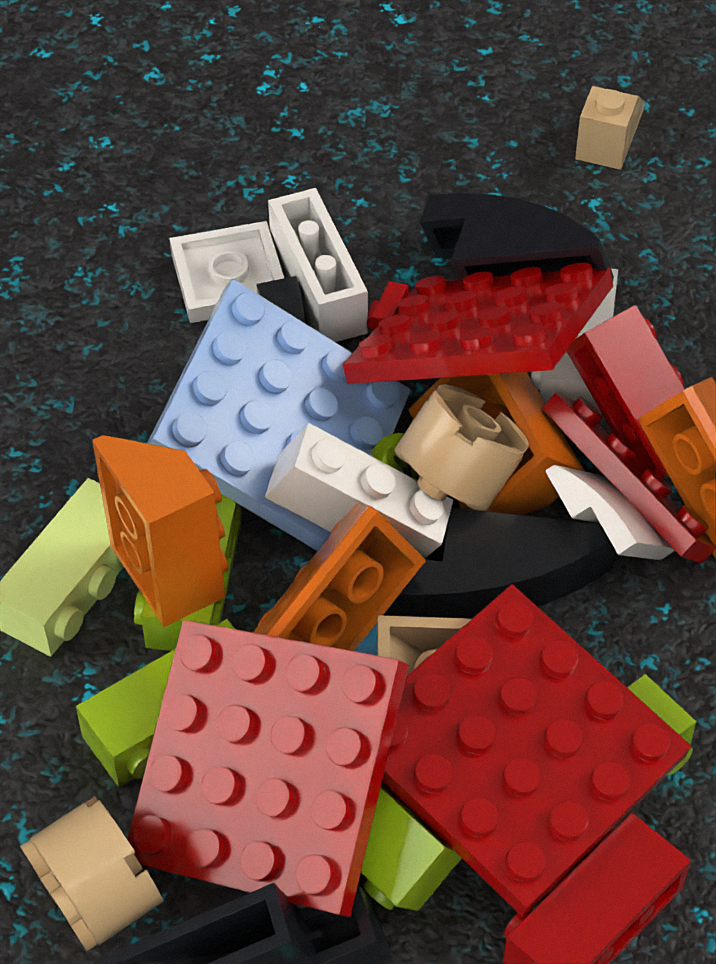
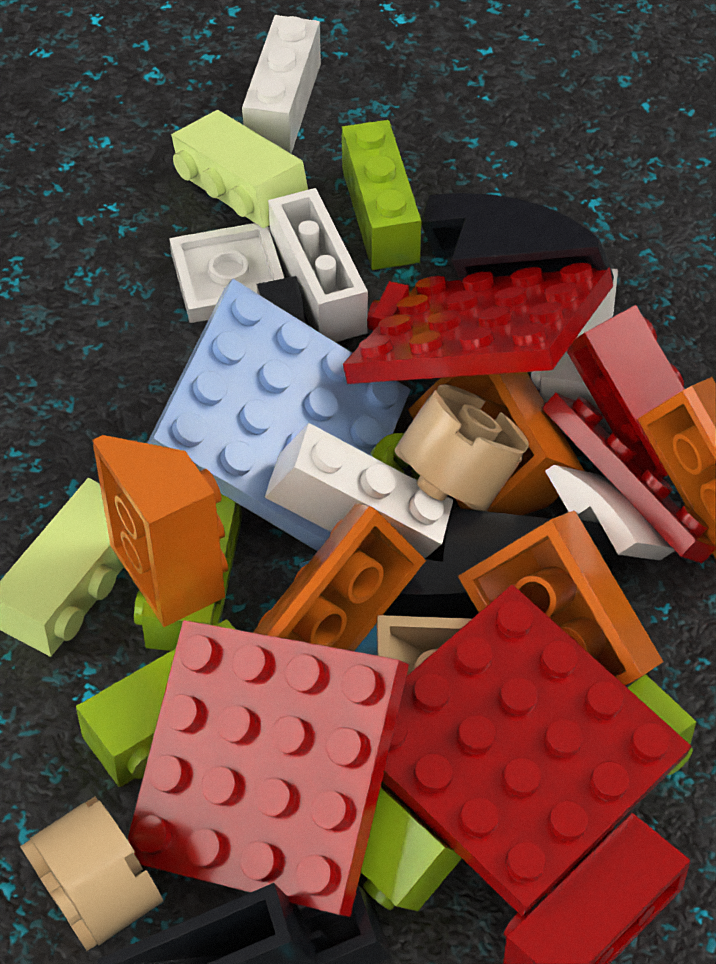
(236, 165): none -> yellowish green brick
(283, 80): none -> white brick
(381, 195): none -> lime brick
(574, 587): none -> orange slope
(608, 126): tan slope -> none

